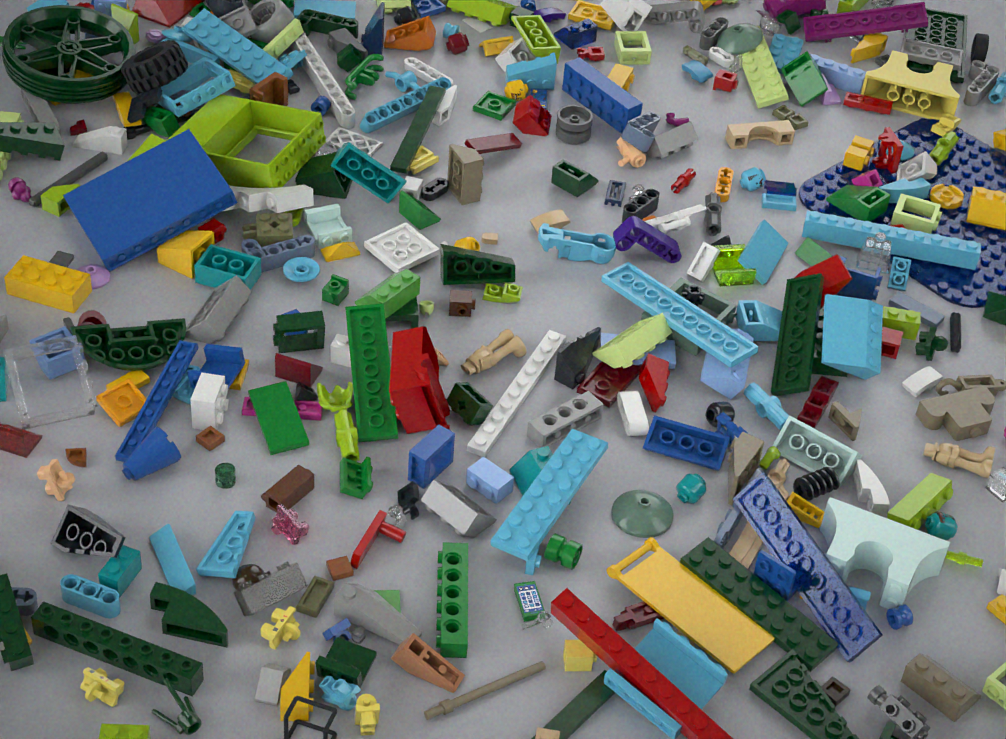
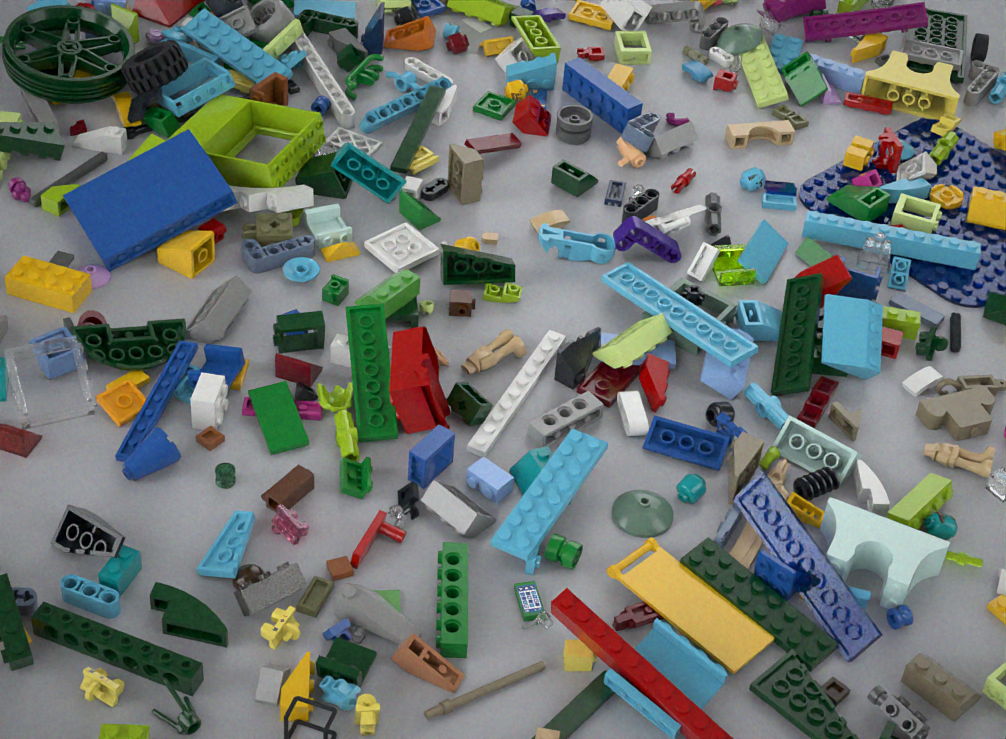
(57, 480): light nougat hips -> none
(77, 456): dark orange tile -> none
(172, 560): medium azure slope -> none
(222, 264): teal brick -> none
(578, 34): clear blue slope -> none
(724, 180): light orange beam -> none
(790, 20): dark green panel -> none

